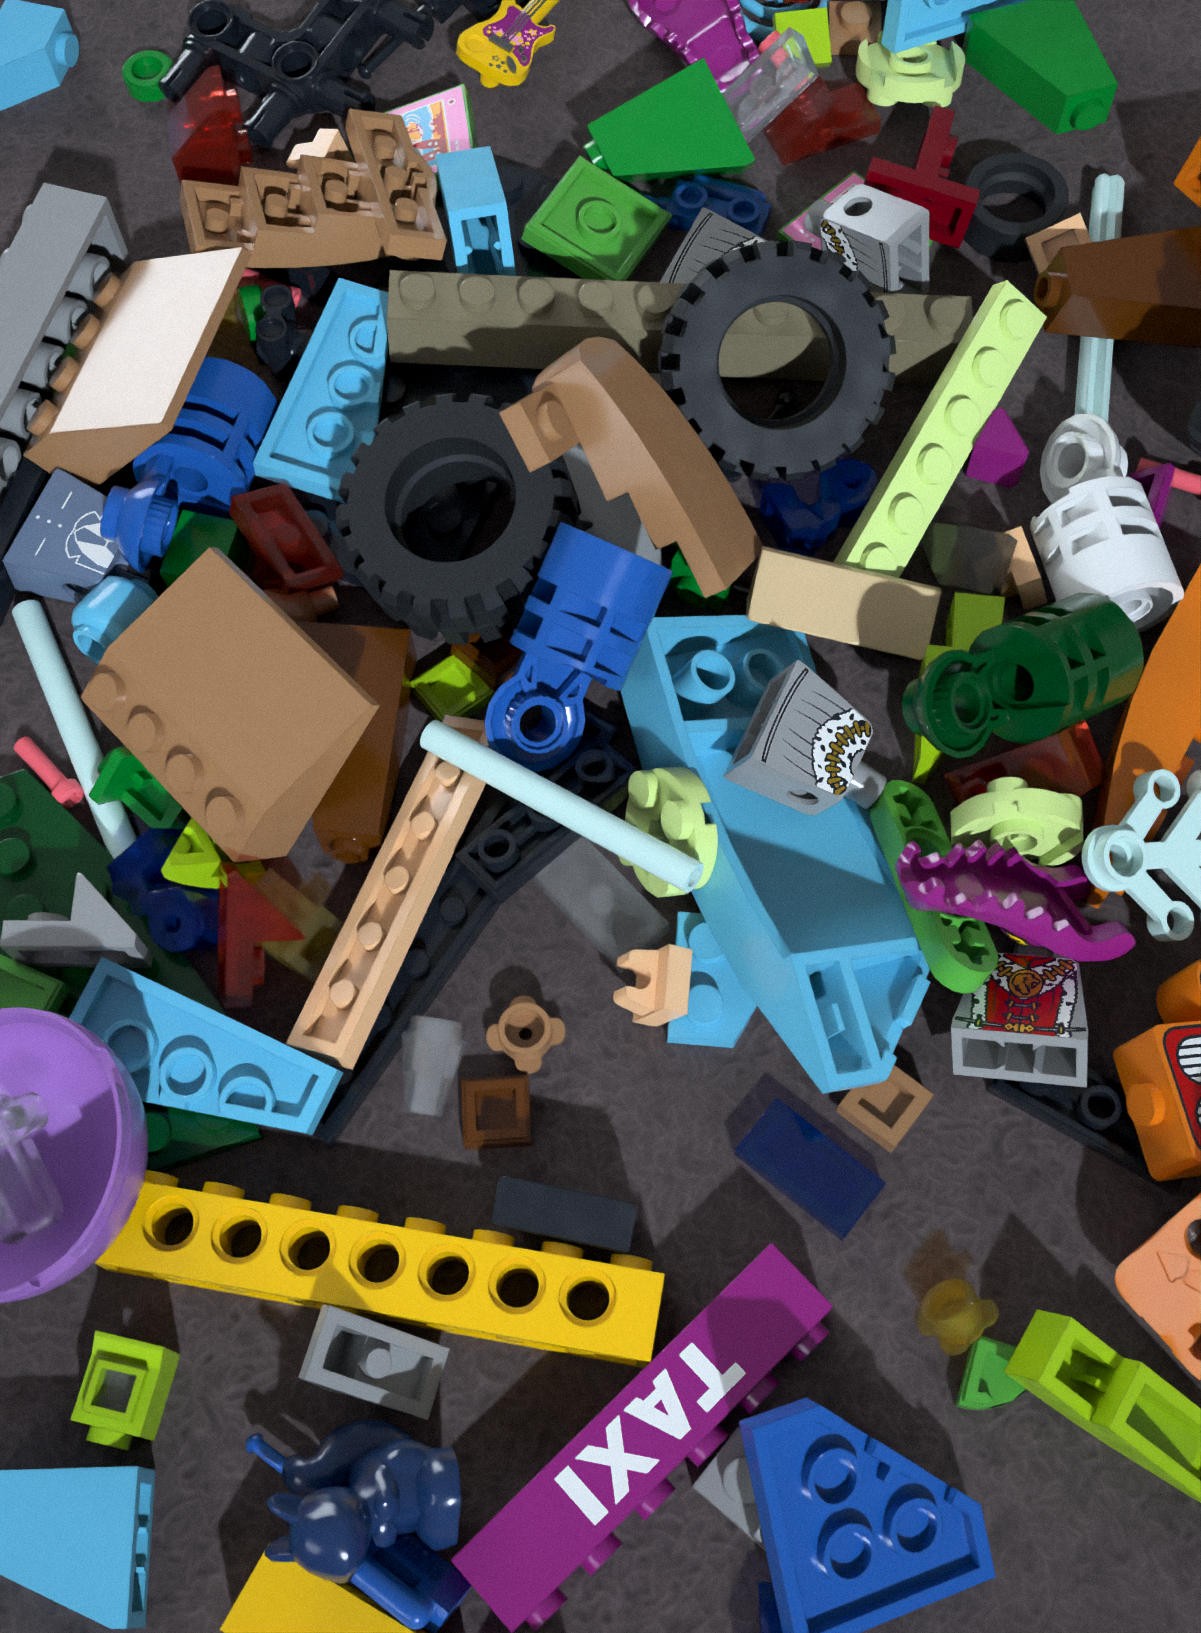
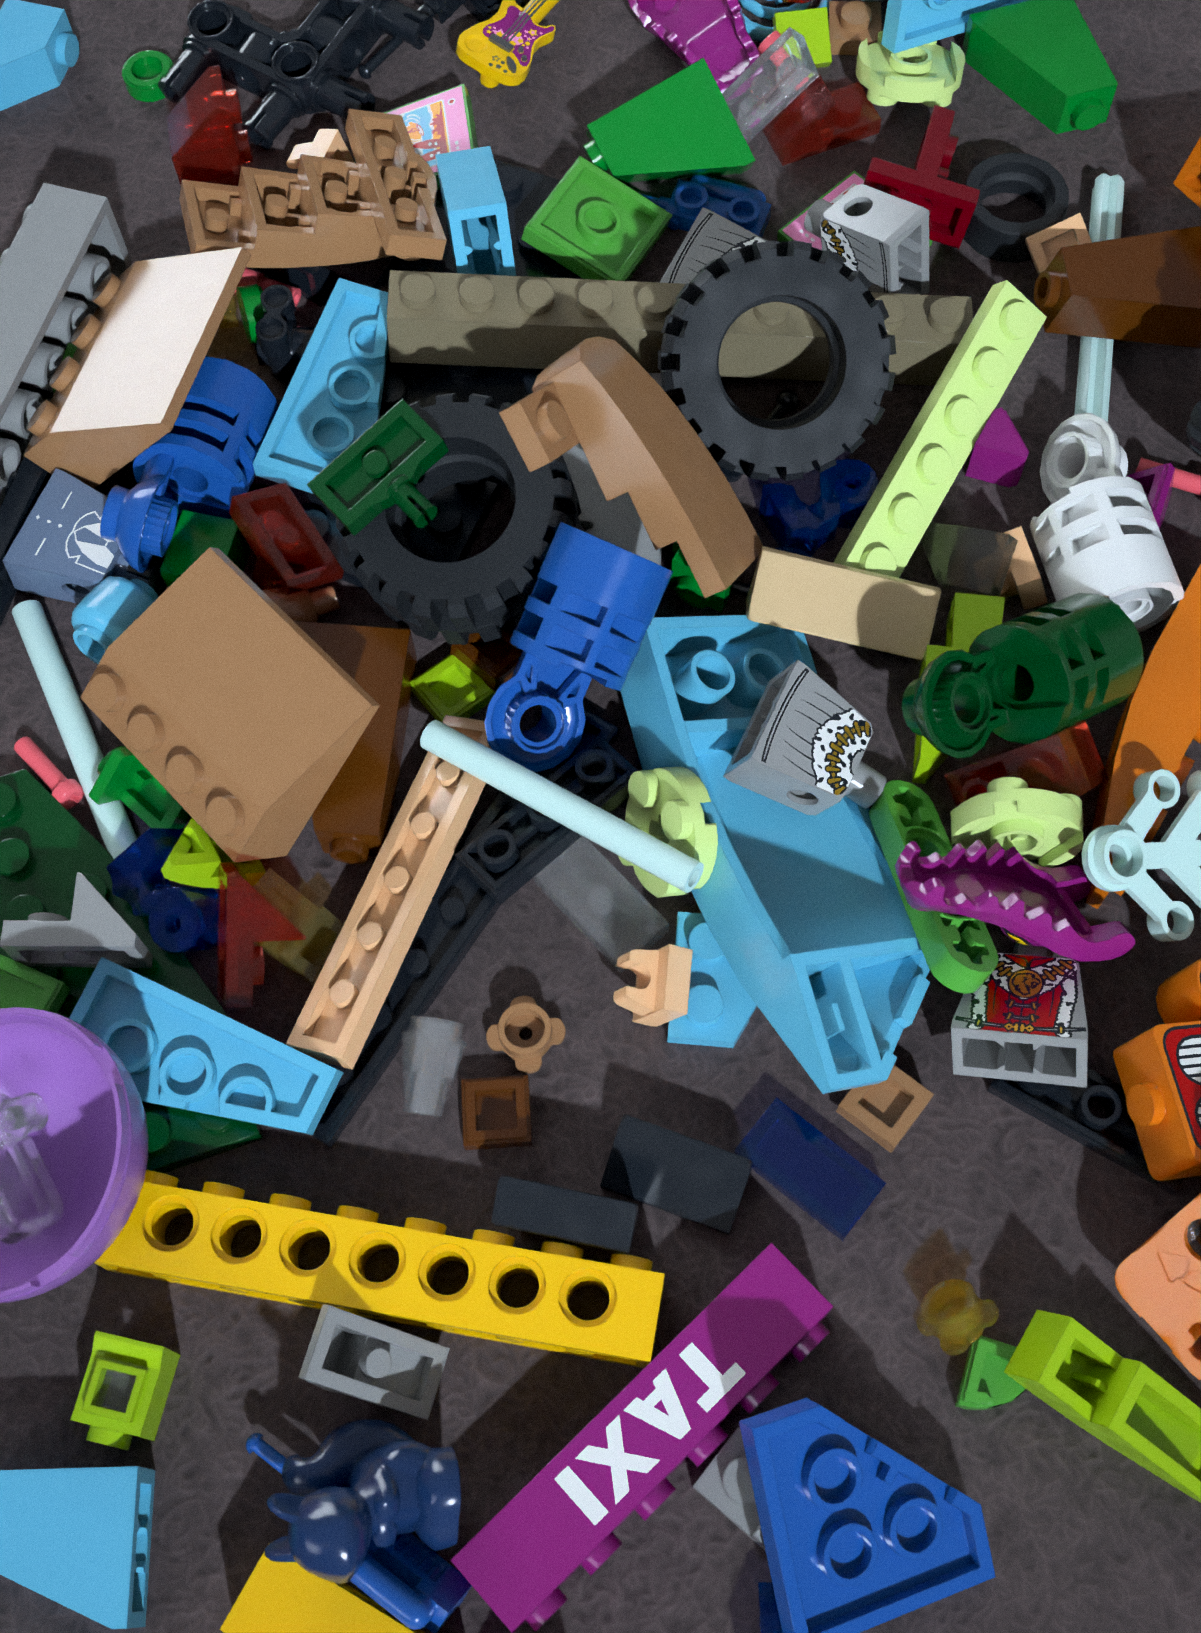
(382, 471): none -> dark green plate
(676, 1174): none -> black slope

